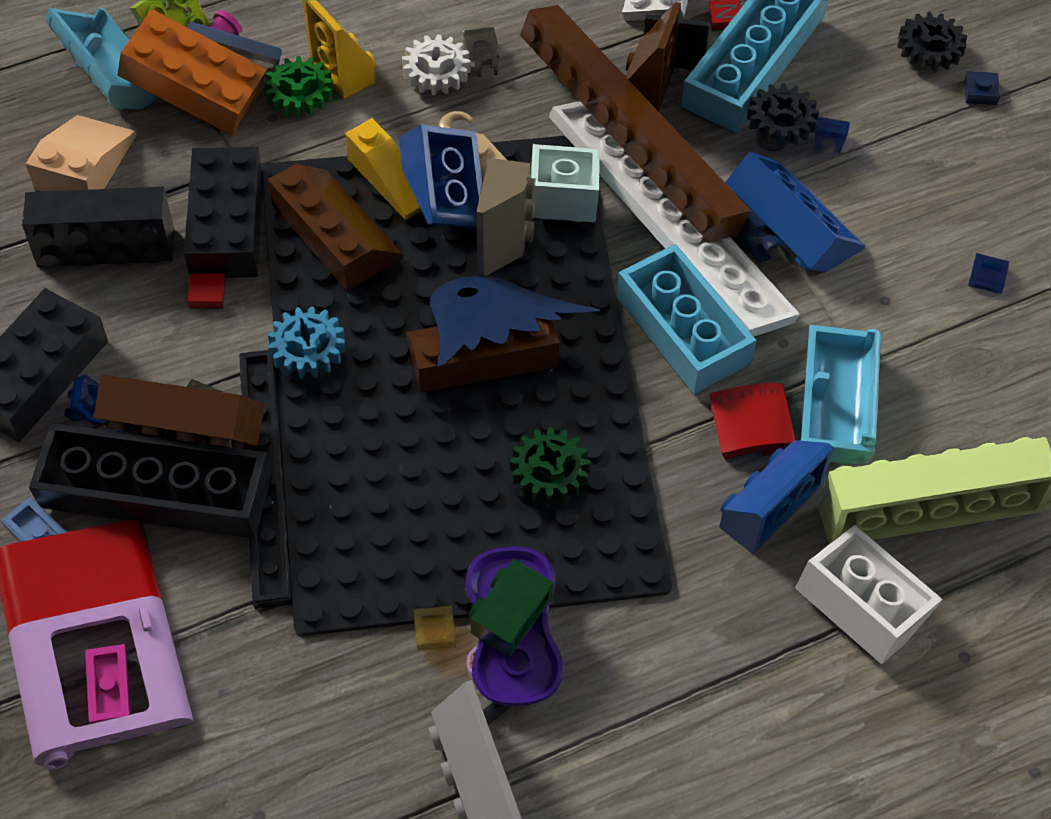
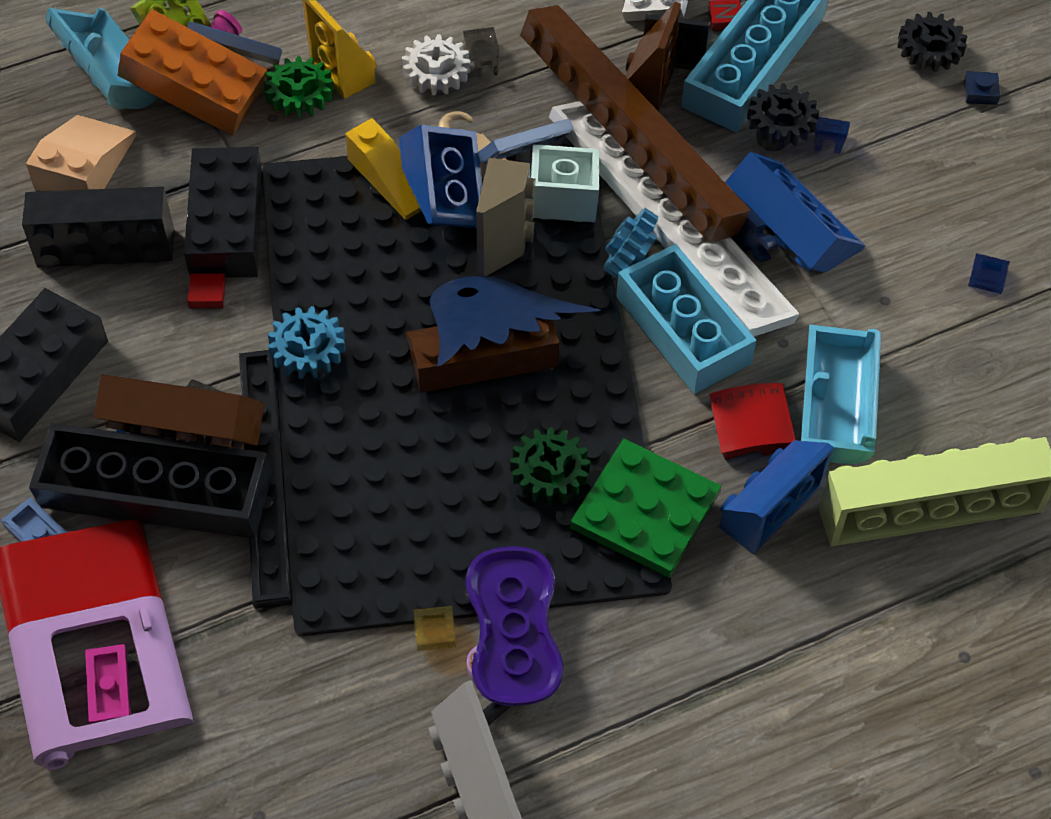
(83, 400): clear blue tile -> none
(332, 224): reddish brown slope -> none
(510, 607): dark green brick -> none
(524, 140): none -> medium blue tile
(631, 242): none -> dark azure gear
(646, 507): none -> green plate
(867, 593): white slope -> none

